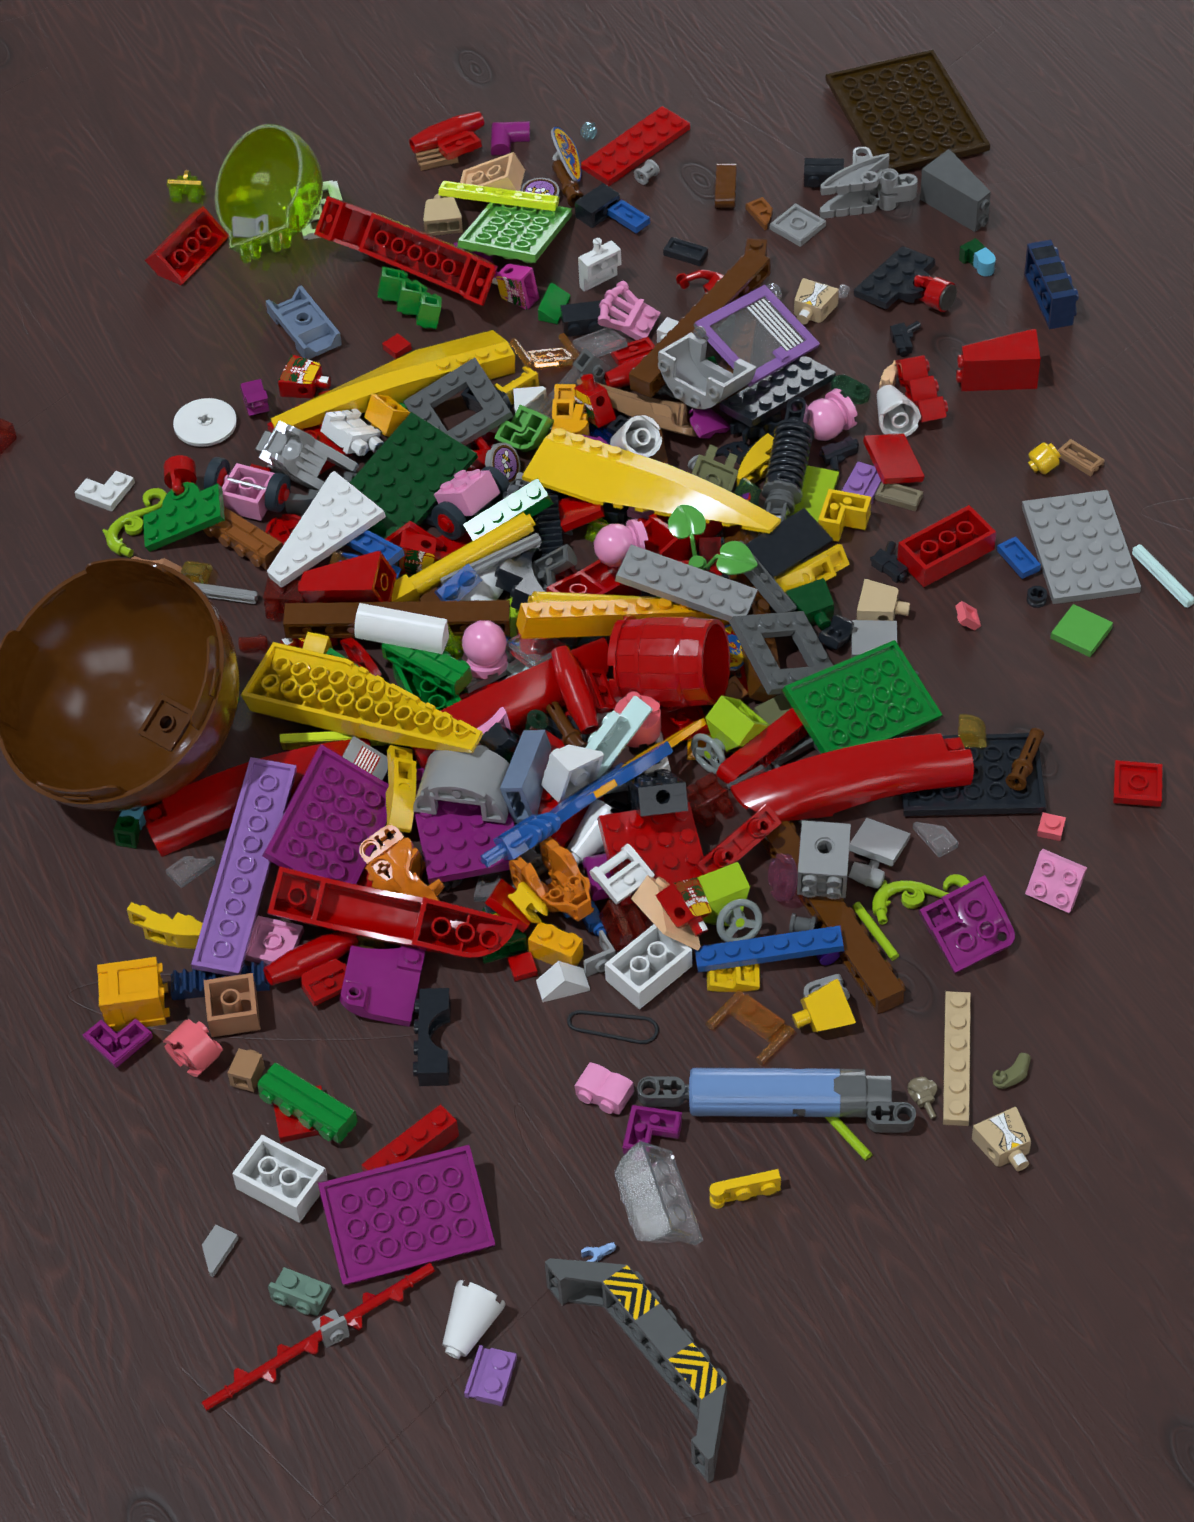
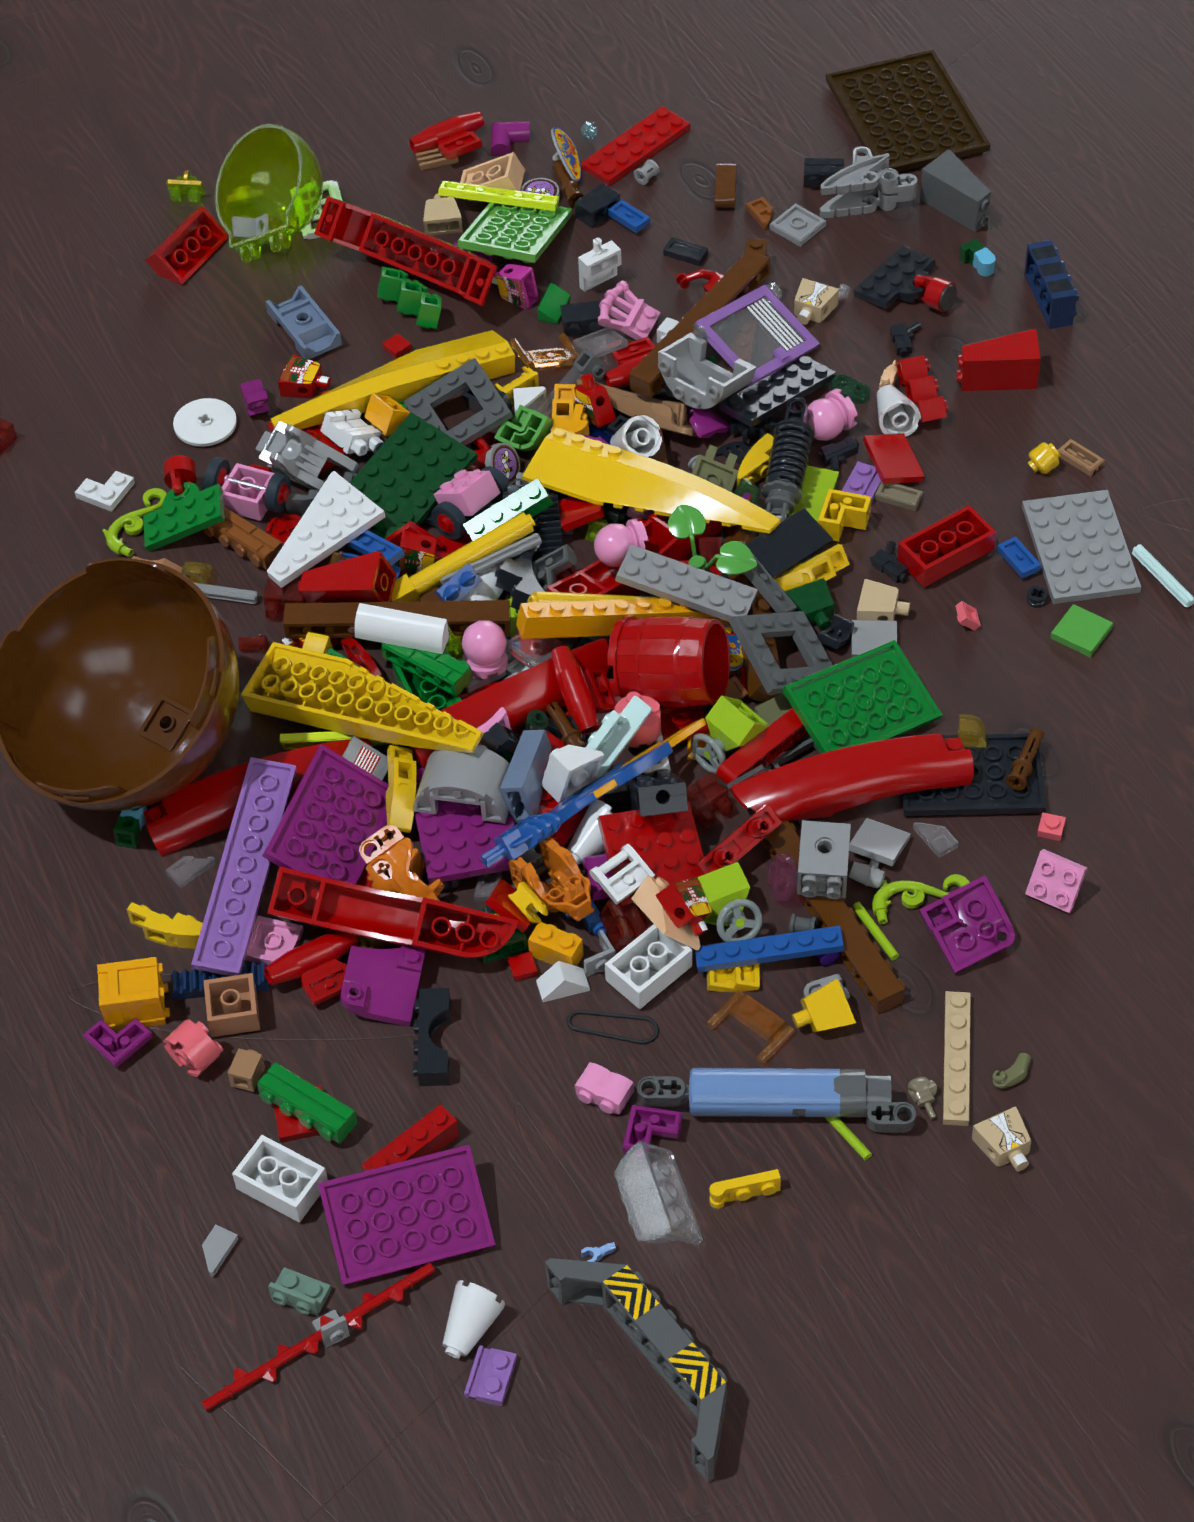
(1137, 783): red plate -> none

